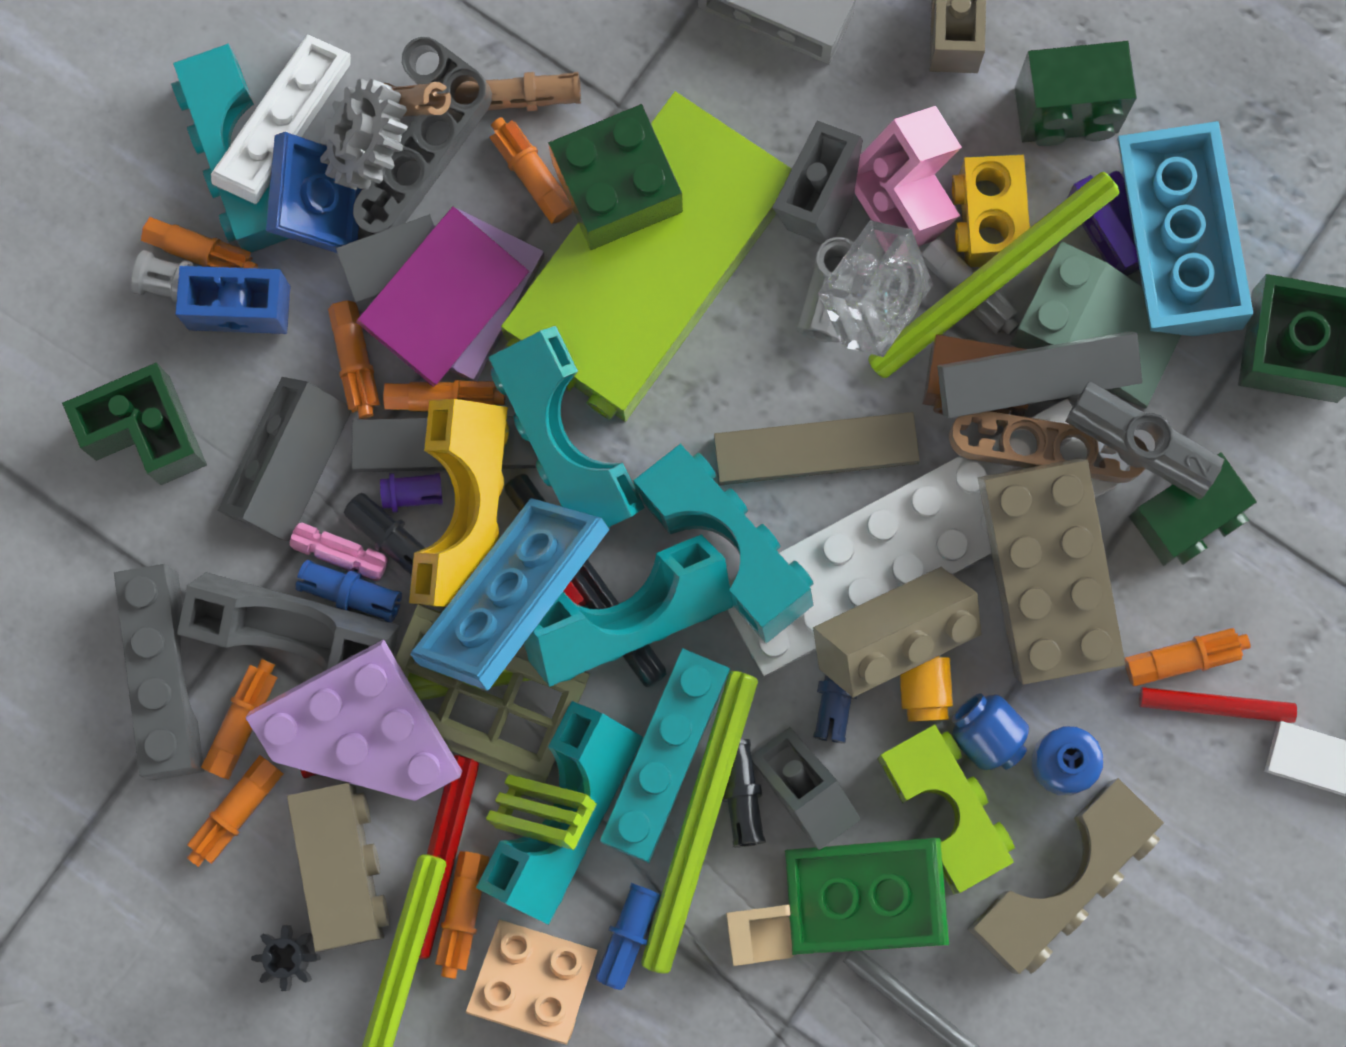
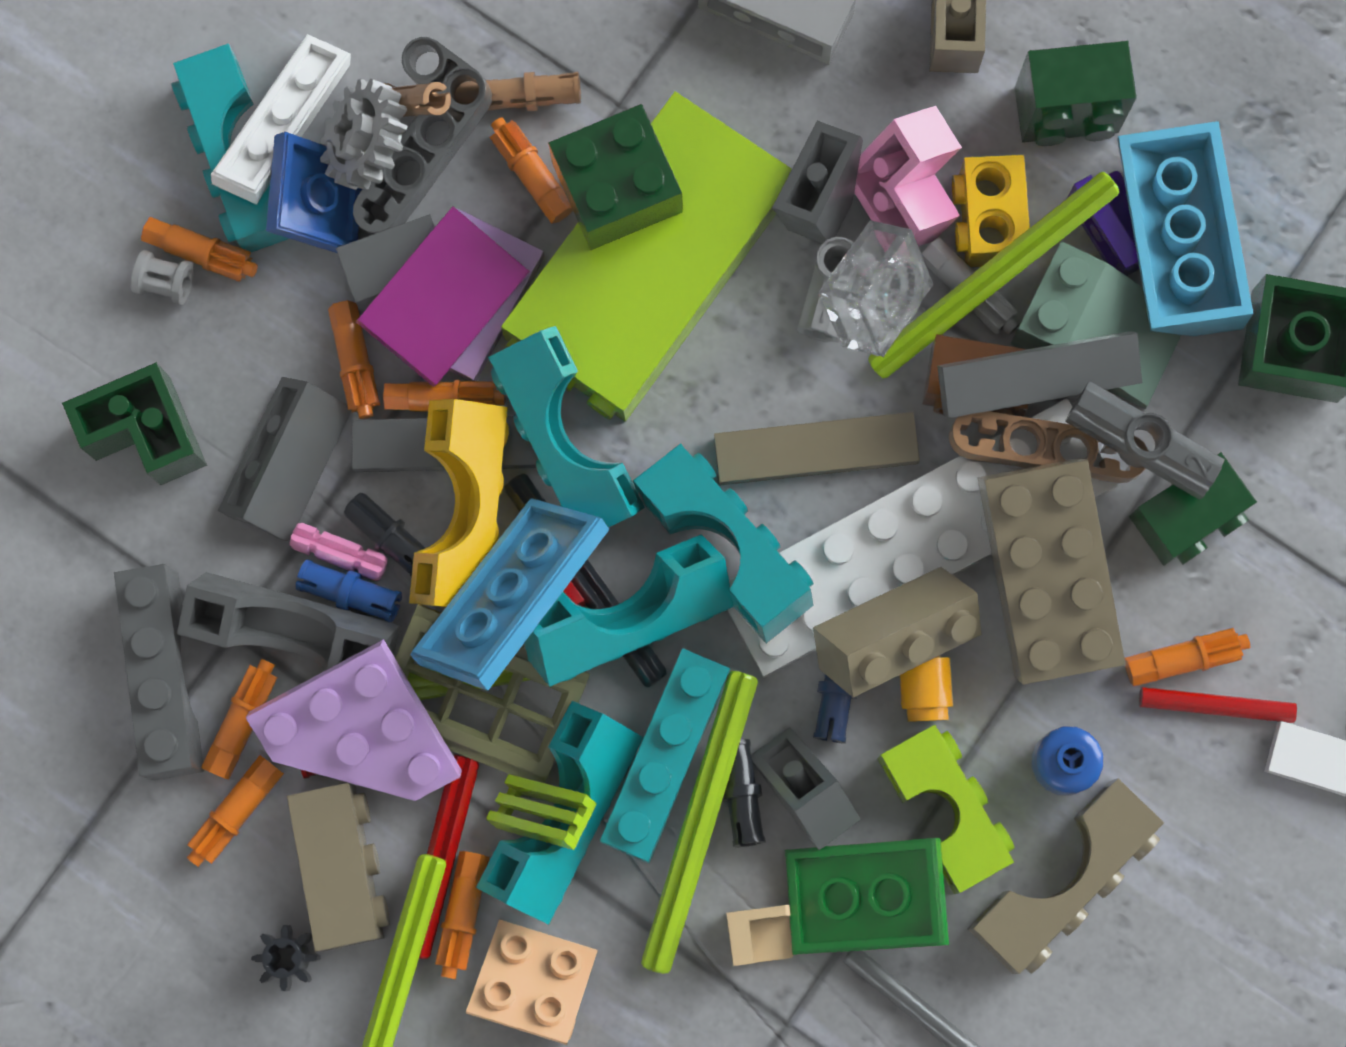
(233, 299): blue brick -> none
(410, 491): dark purple pin -> none
(627, 937): blue axle -> none
(990, 732): blue head -> none

